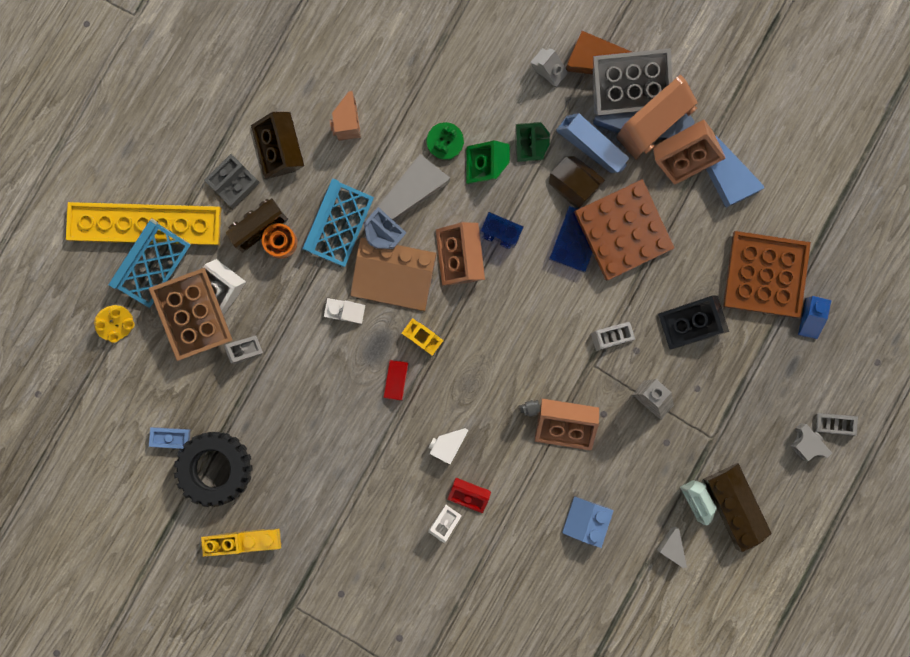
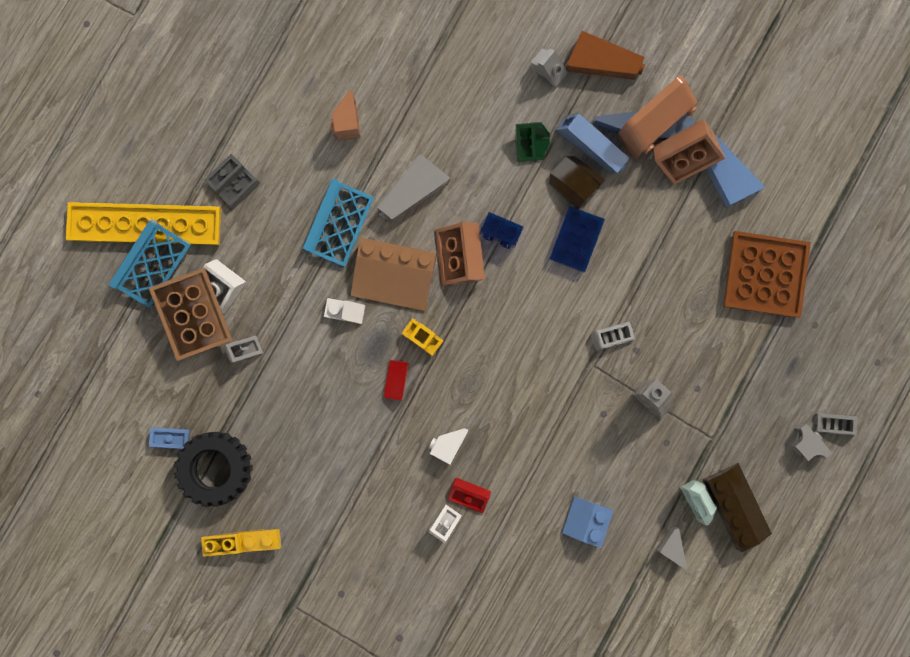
(120, 317): yellow plate -> none
(251, 228): dark brown slope -> none
(272, 233): orange piece -> none
(277, 144): dark brown slope -> none
(382, 230): sand blue slope -> none
(441, 149): green plate -> none
(486, 161): green slope -> none
(530, 408): dark grey plate -> none
(567, 424): nougat slope -> none
(624, 229): dark orange plate -> none
(629, 80): light grey slope -> none
(693, 322): black slope -> none
(814, 316): blue slope -> none

